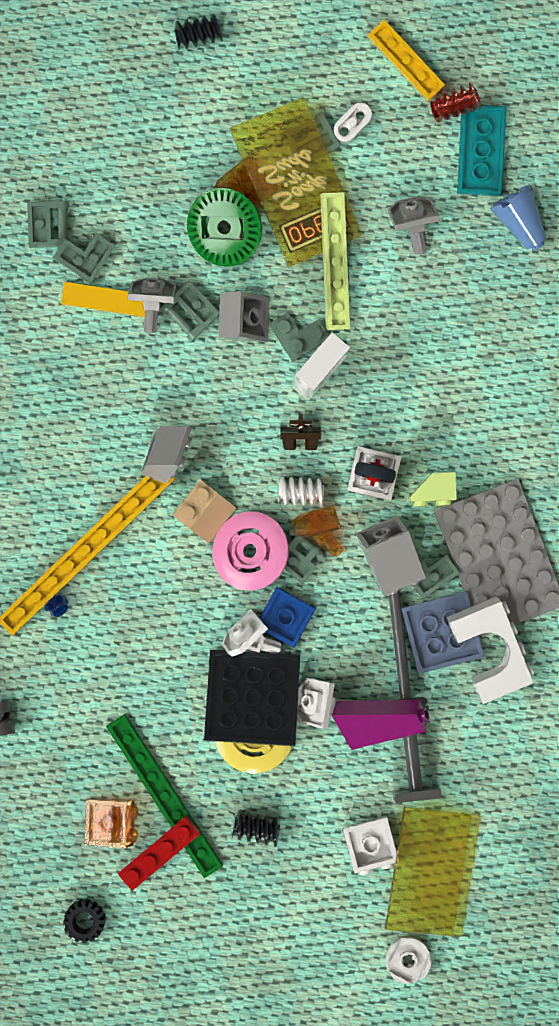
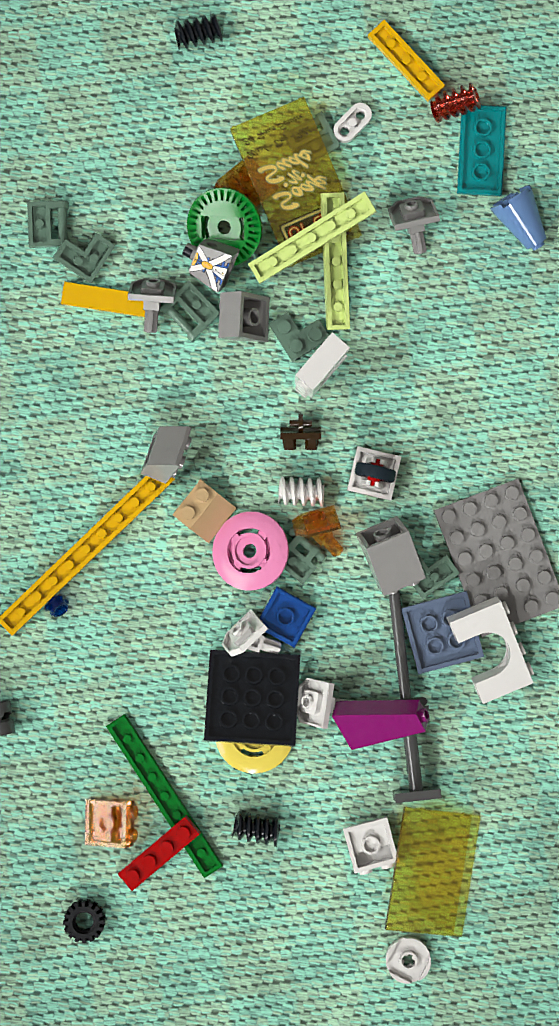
(211, 262): none -> torso
(312, 237): none -> yellowish green plate
(435, 488): yellowish green slope -> none

